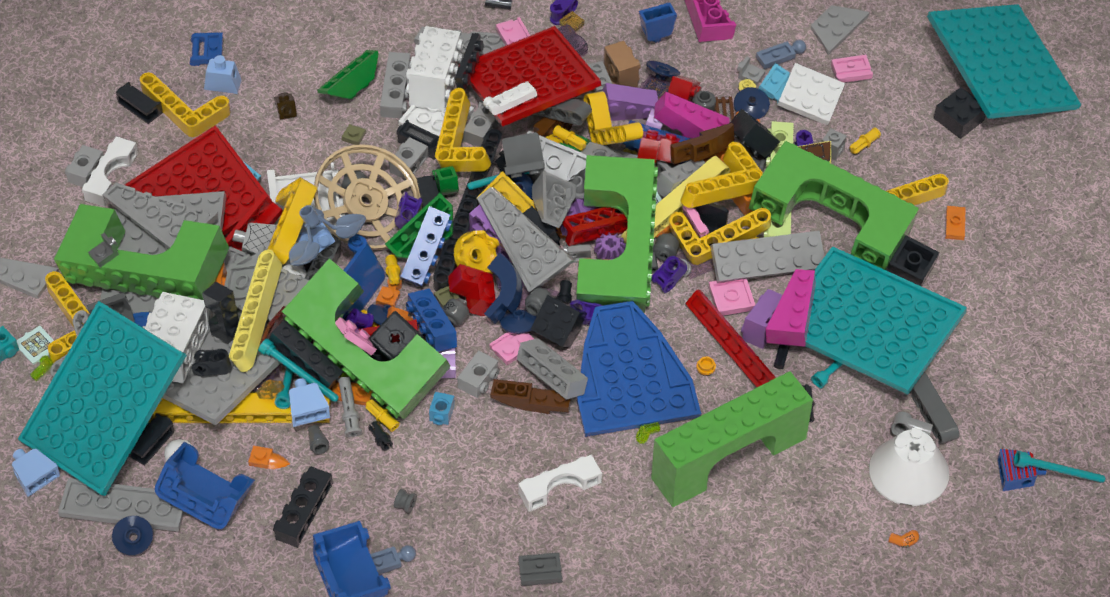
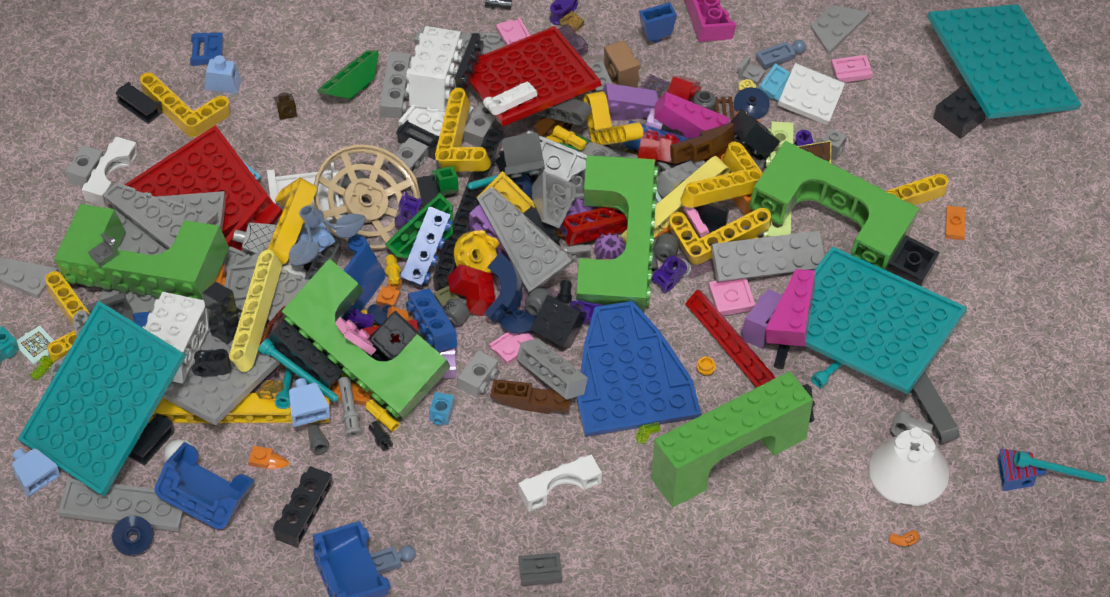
(353, 134): olive plate -> none
(405, 500): dark grey wheel -> none
(662, 70): dark blue dish -> none
(865, 141): yellow axle -> none

